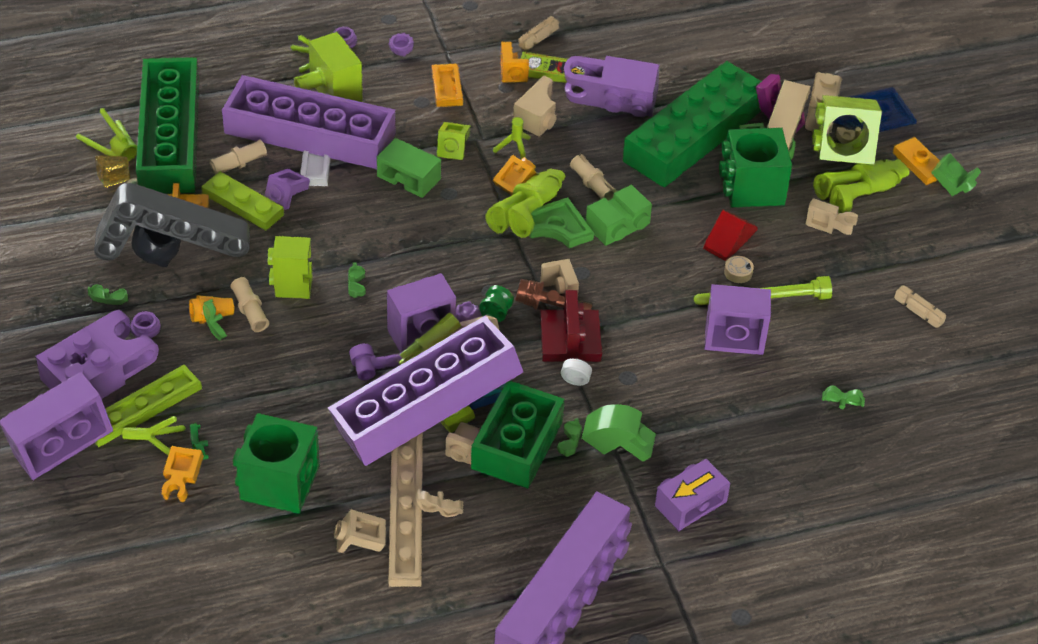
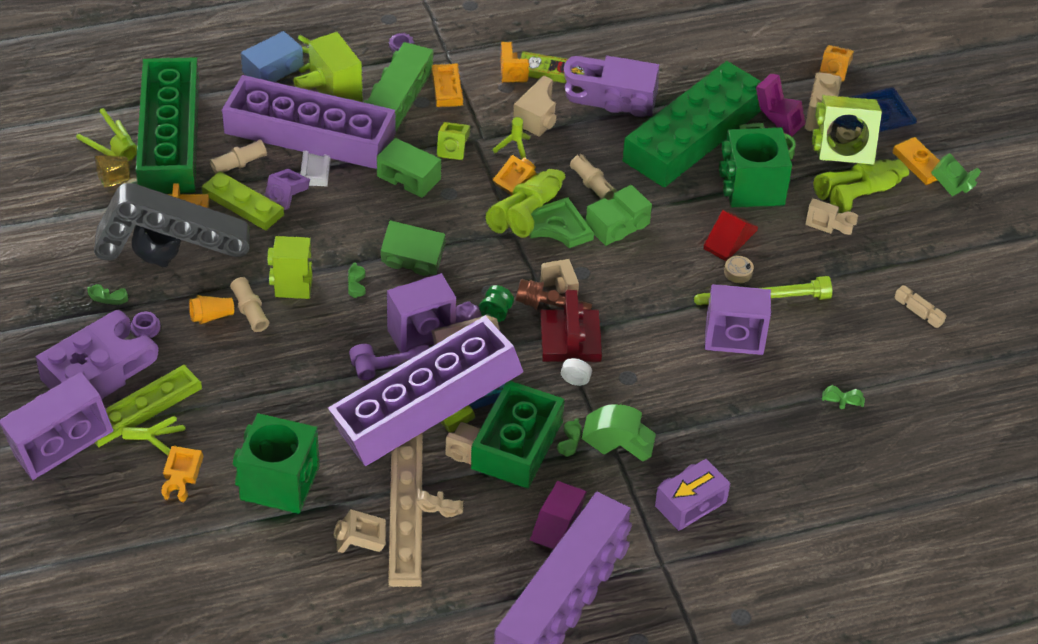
(196, 444): green piece -> none
(209, 312): bright green piece -> none
(272, 58): none -> medium blue brick
(347, 35): medium lavender plate -> none
(402, 80): none -> bright green brick
(412, 248): none -> bright green brick
(436, 334): lime piece -> none
(538, 33): tan axle -> none
(557, 514): none -> magenta slope
(789, 109): tan tile -> none
(836, 61): none -> light orange bracket

